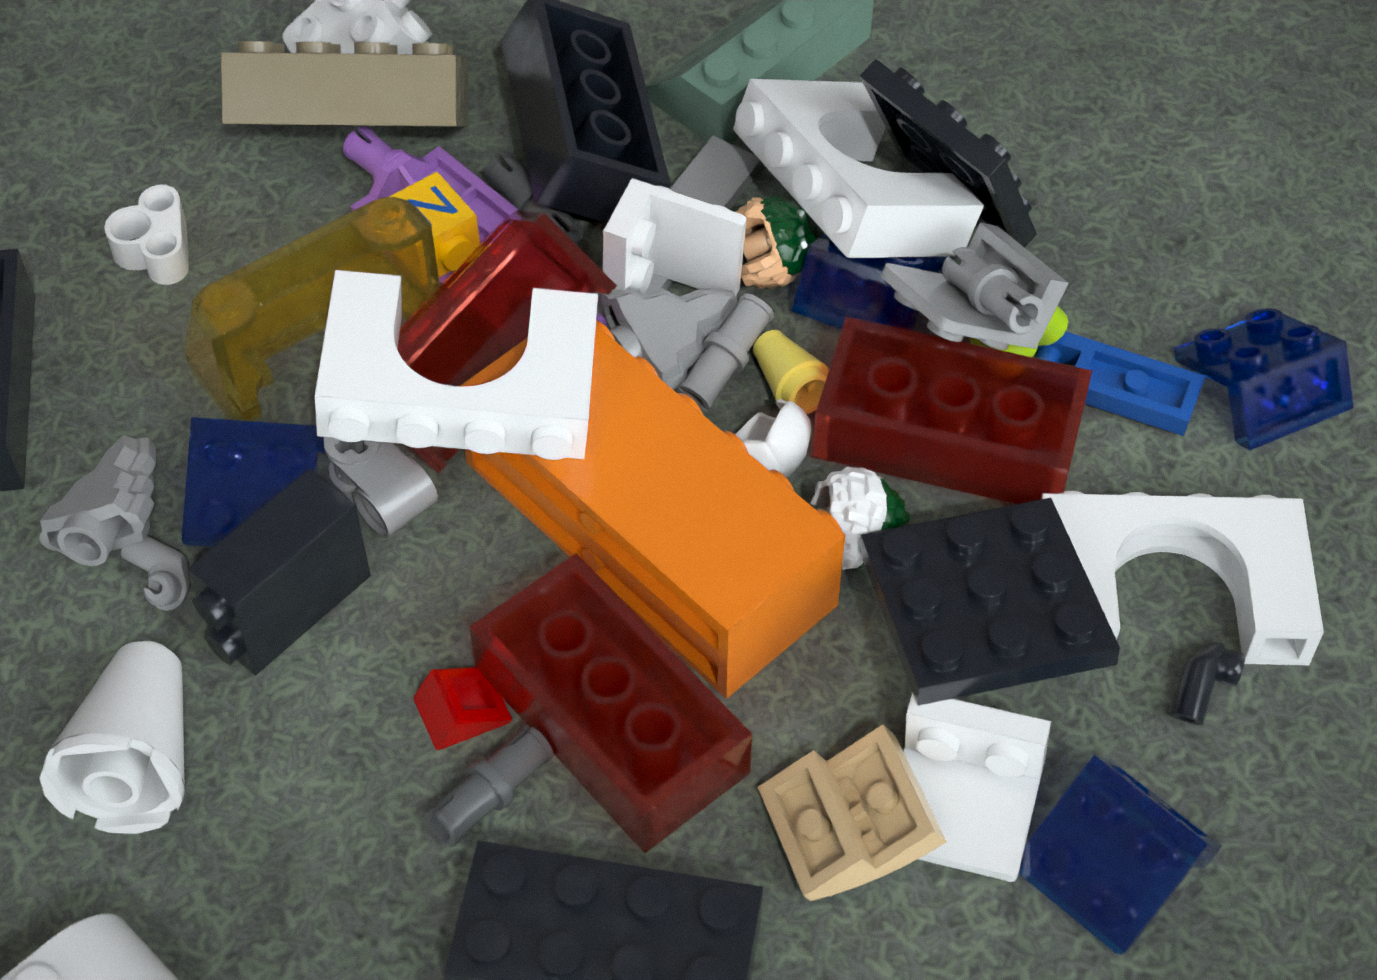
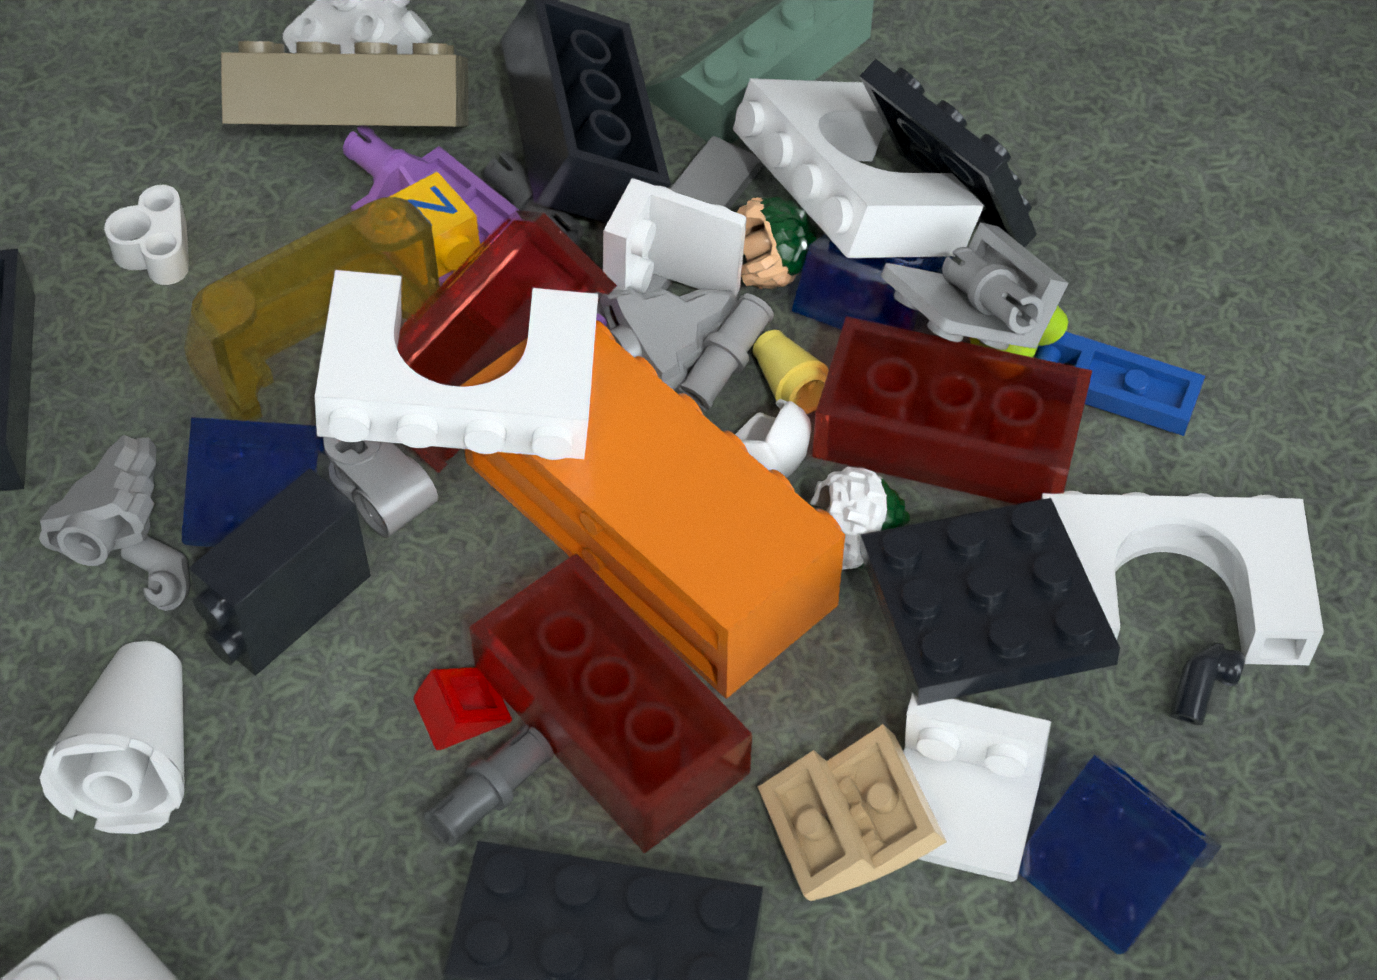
(1275, 372): clear blue bracket -> none

